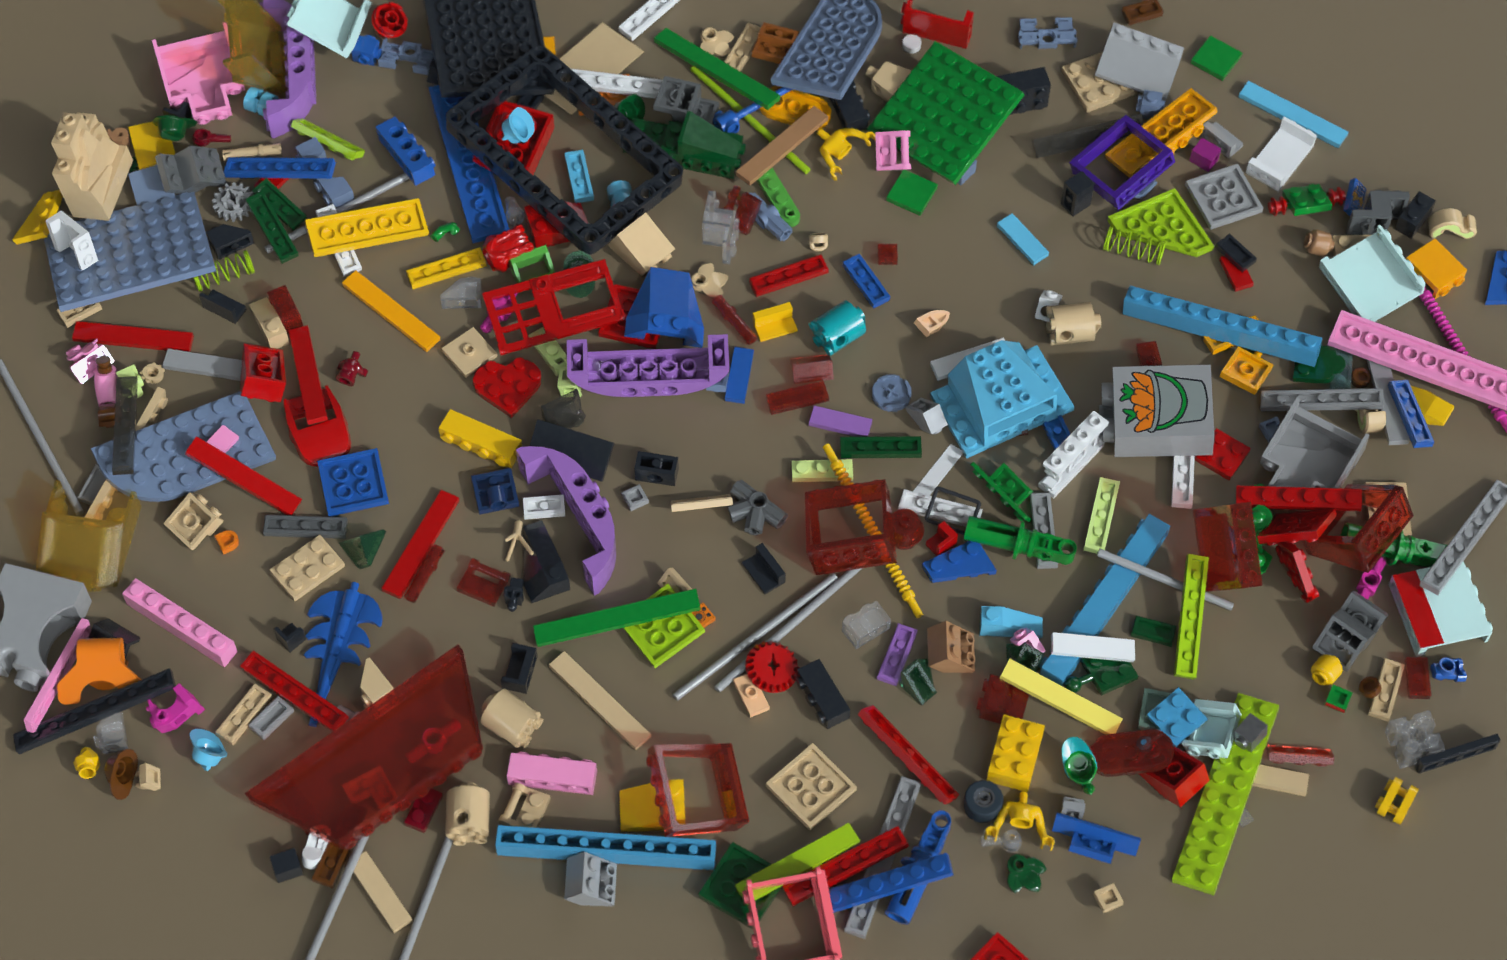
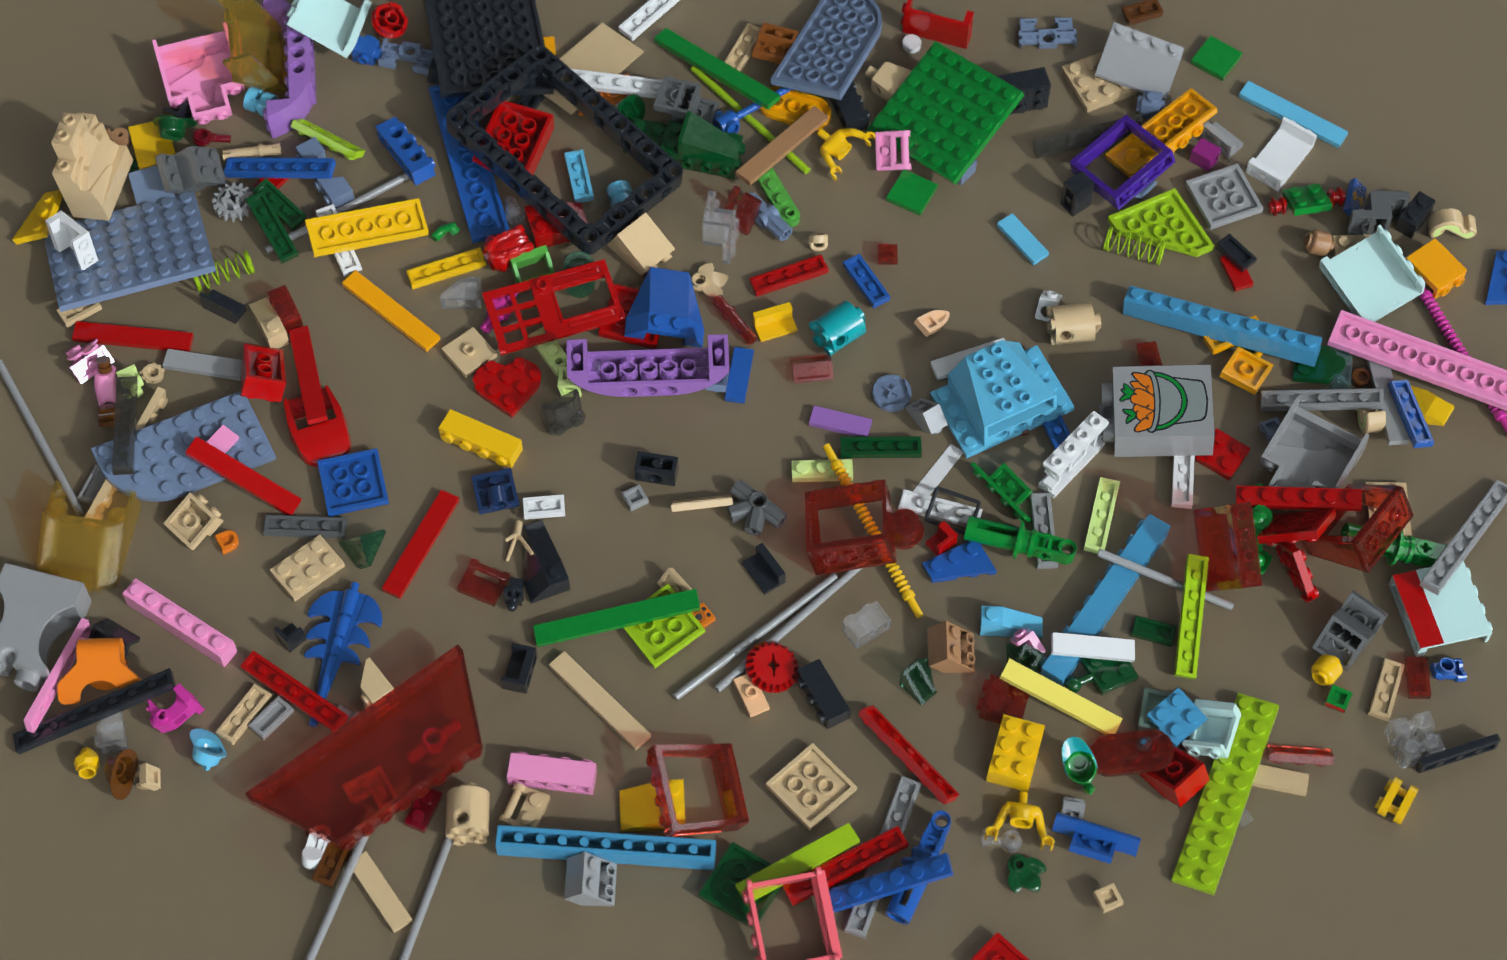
(228, 239): black slope -> none
(286, 865): black panel -> none
(349, 369): dark red piece -> none
(422, 577): clear red pin -> none
(510, 718): tan cylinder -> none
(518, 126): medium azure piece -> none
(583, 501): medium lavender slope -> none
(587, 450): black tile -> none
(717, 43): tan plate -> none
(797, 397): clear red plate -> none
(897, 654): medium lavender tile -> none
(982, 809): black wheel -> none
(1250, 733): flat silver brick -> none
(1370, 687): reddish brown tile -> none
(1374, 576): dark pink axle -> none

